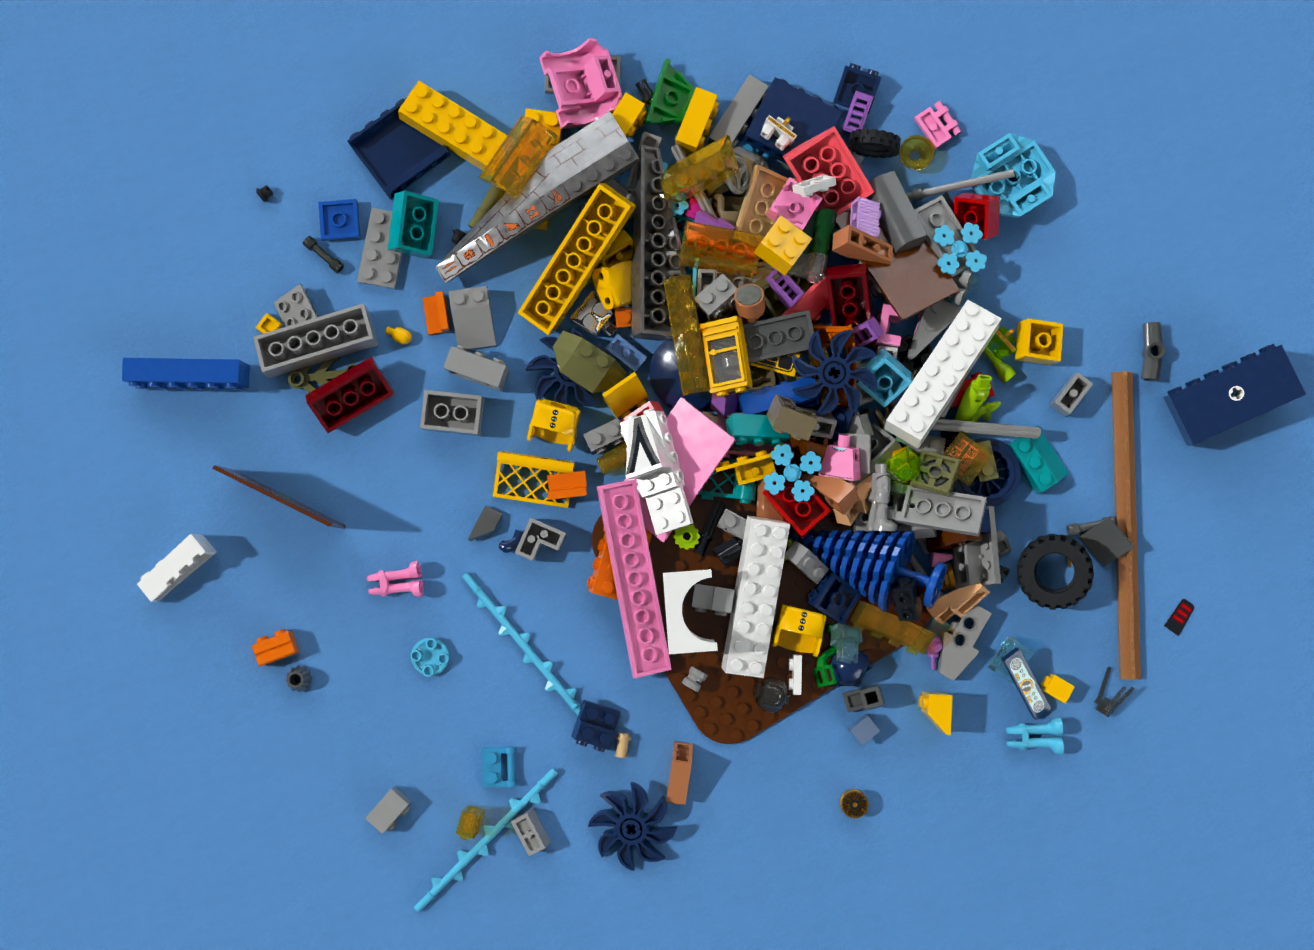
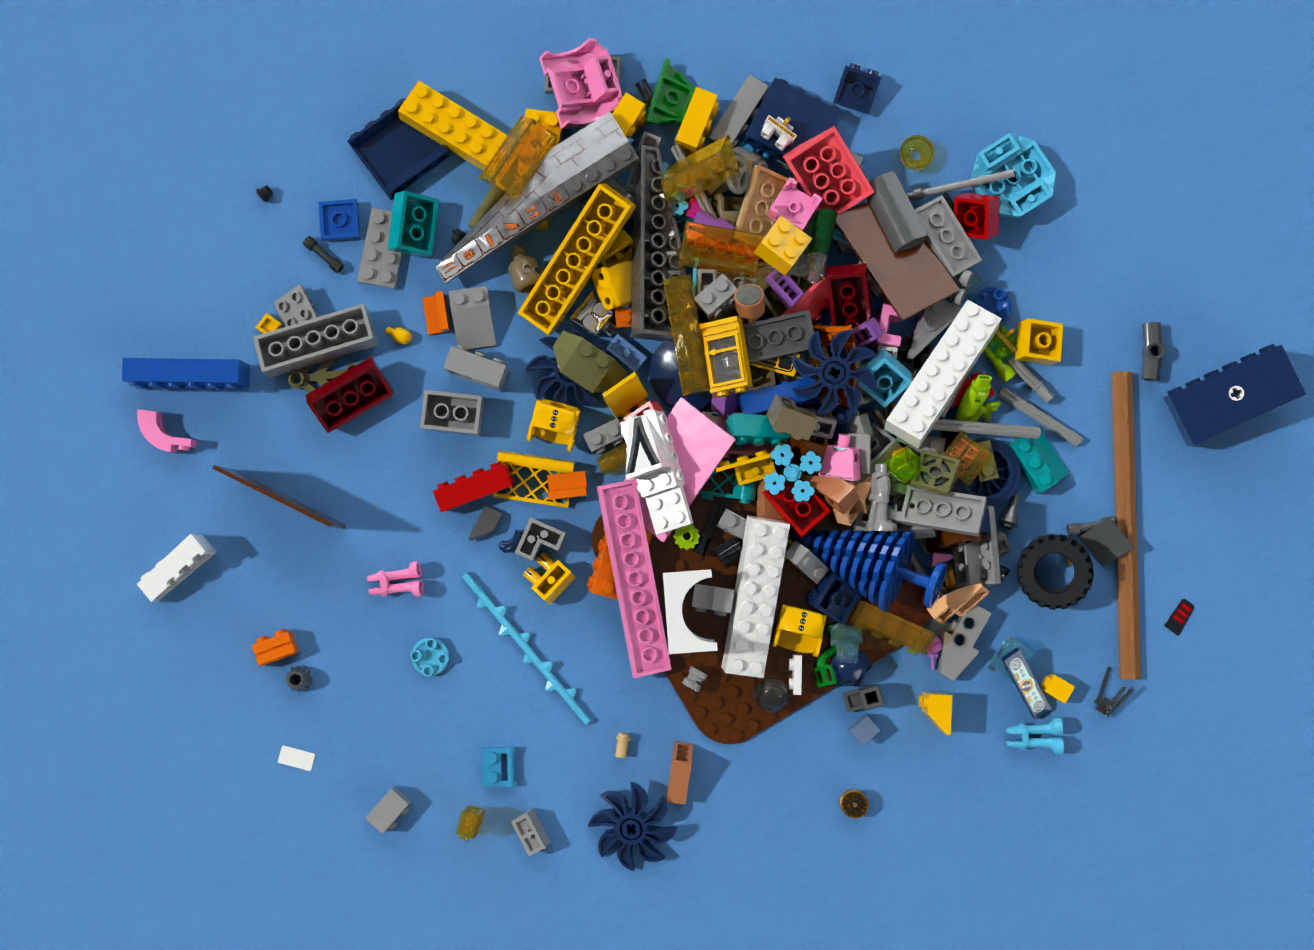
(152, 429): none -> bright pink arch
(296, 758): none -> white sticker
(473, 487): none -> red brick
(481, 847): medium azure plant -> none
(523, 269): none -> dark tan piece
(552, 582): none -> yellow brick
(596, 726): dark blue plate -> none
(819, 183): white plate -> none
(847, 127): medium lavender slope -> none
(860, 245): nougat slope -> none
(865, 216): lavender brick -> none
(874, 143): black tyre -> none
(906, 598): black brick -> none
(932, 126): bright pink plate -> none
(959, 248): medium azure plant -> none
(994, 301): none -> blue dish
(1009, 517): none -> flat silver cone
(1037, 386): none -> light grey axle
(1040, 416): none -> light grey axle
(1071, 394): light grey brick -> none

